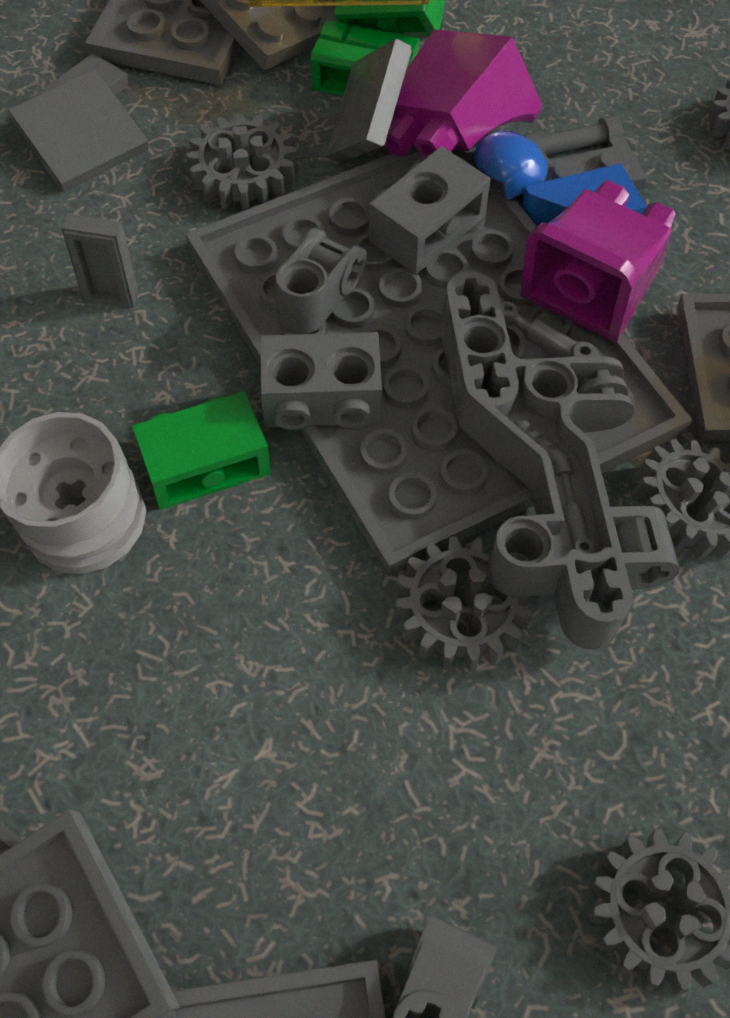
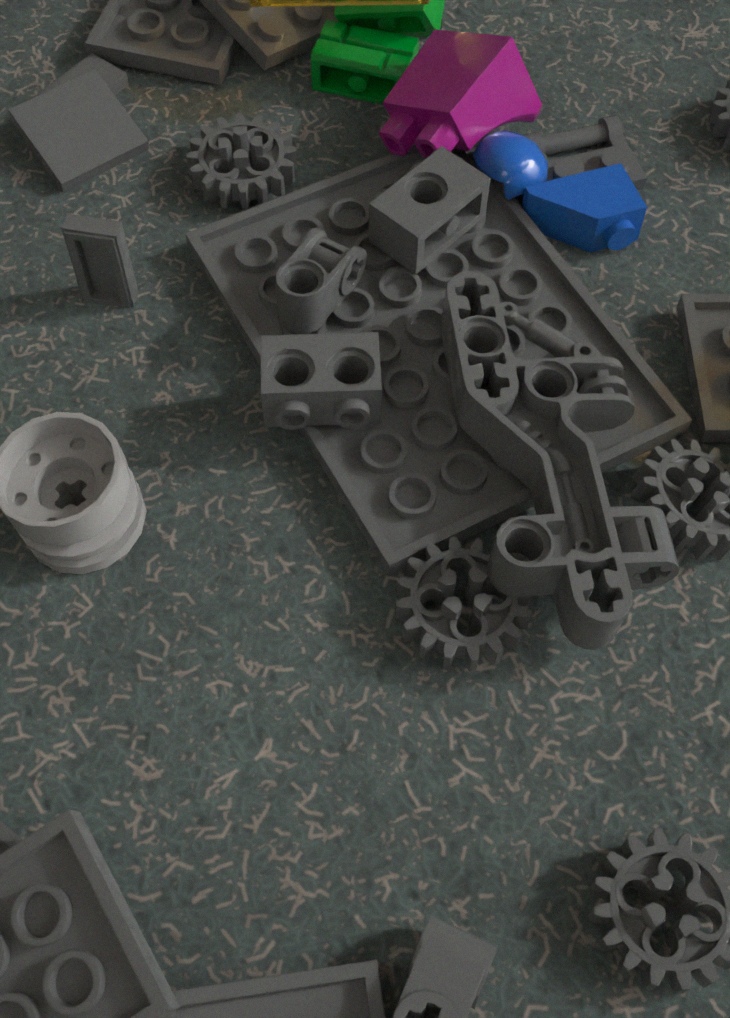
(202, 449): green brick -> none
(369, 101): dark grey tile -> none
(596, 259): magenta hips -> none

